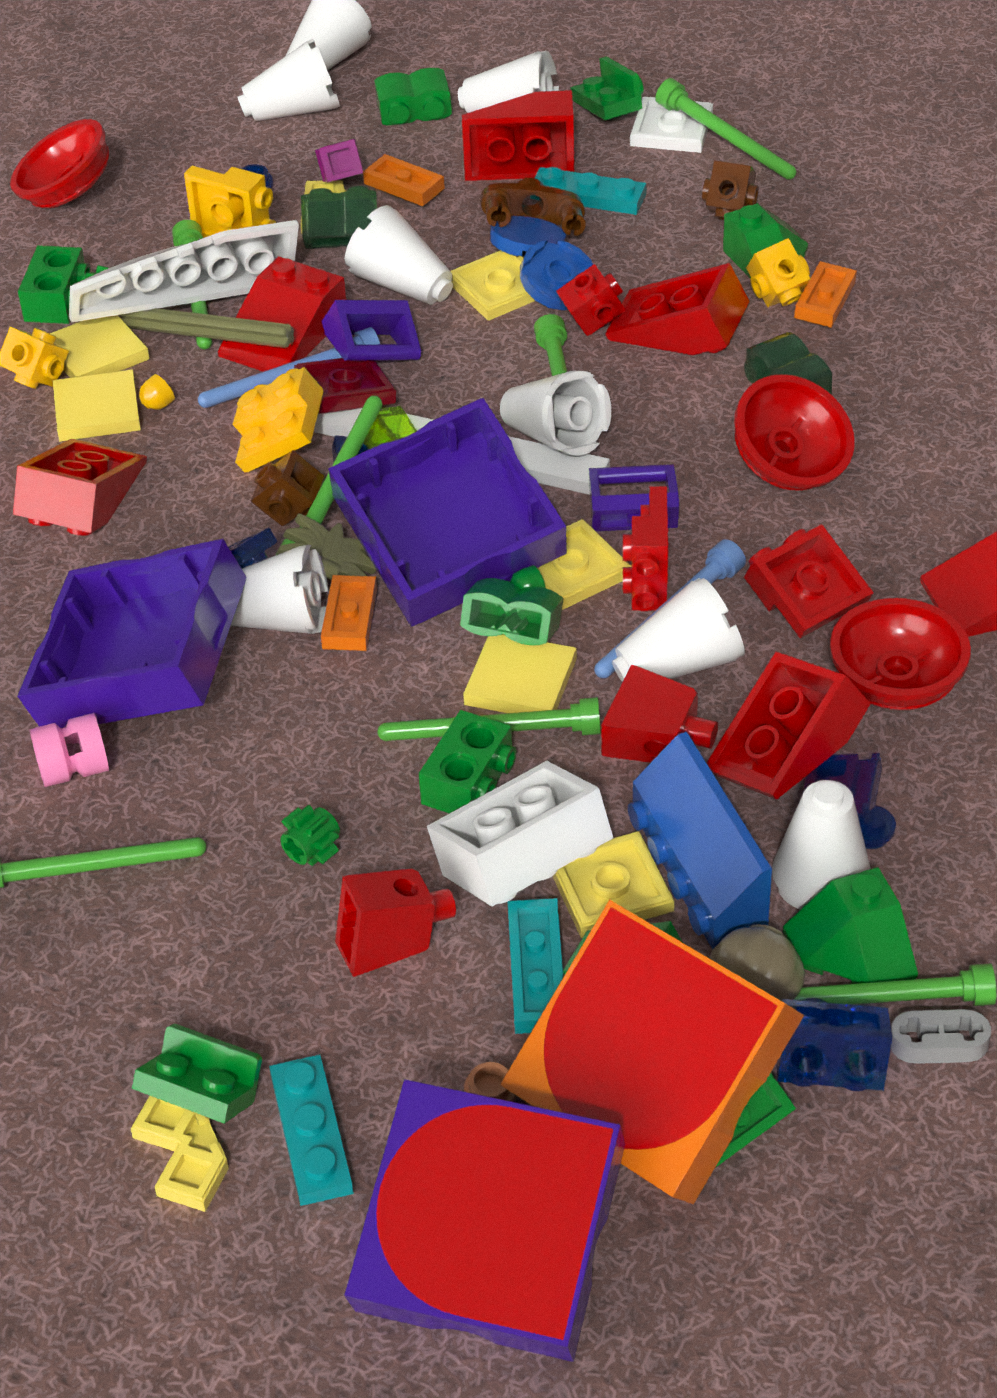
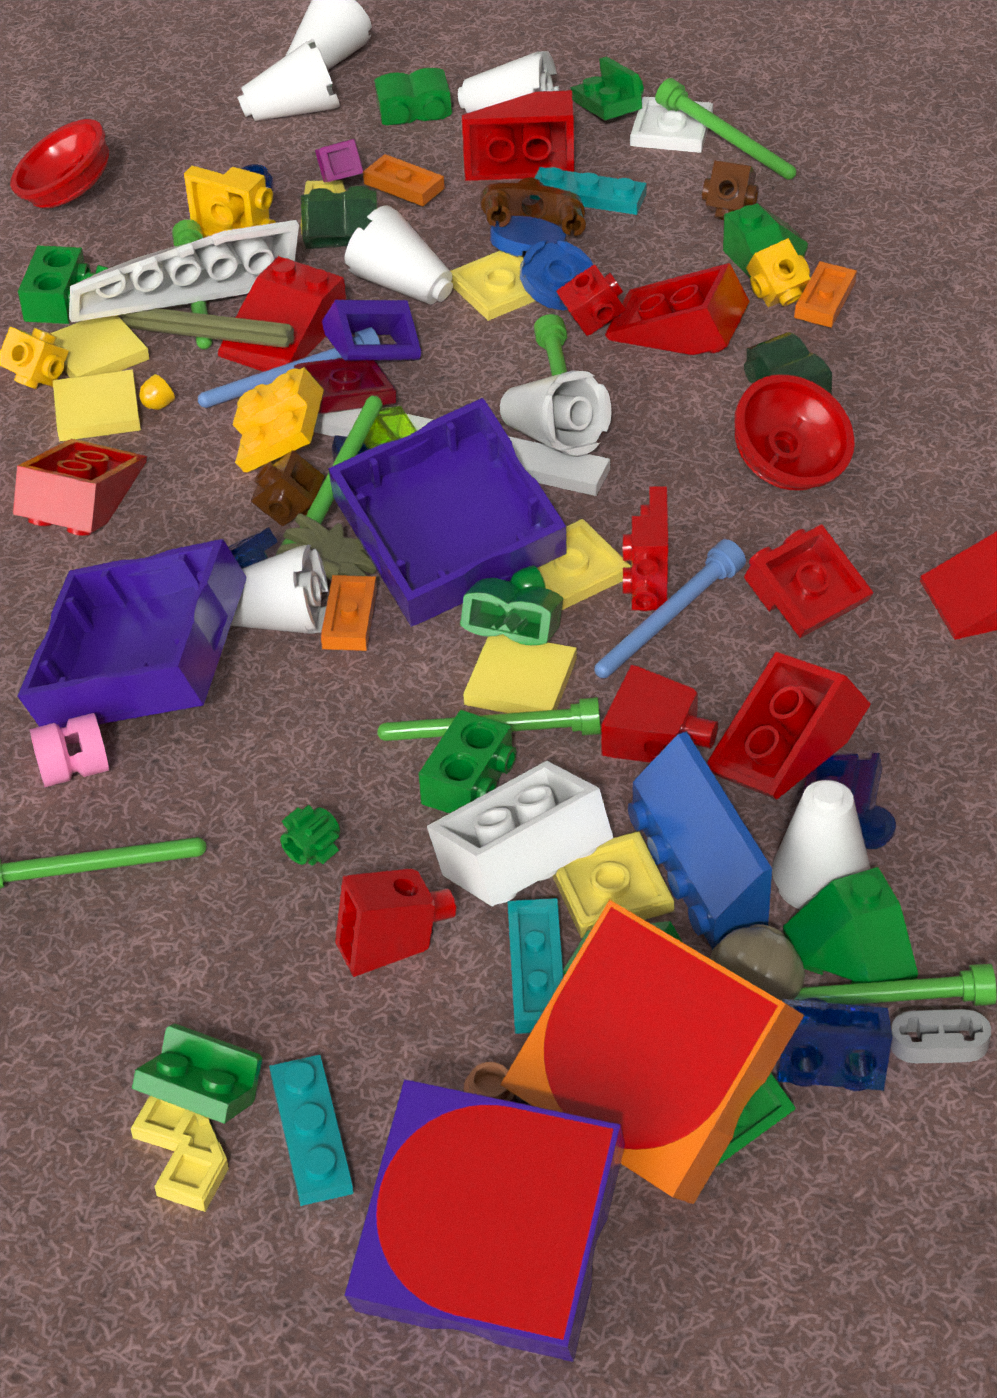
(616, 511): dark purple tile -> none
(682, 636): white cone -> none
(900, 652): red hat -> none

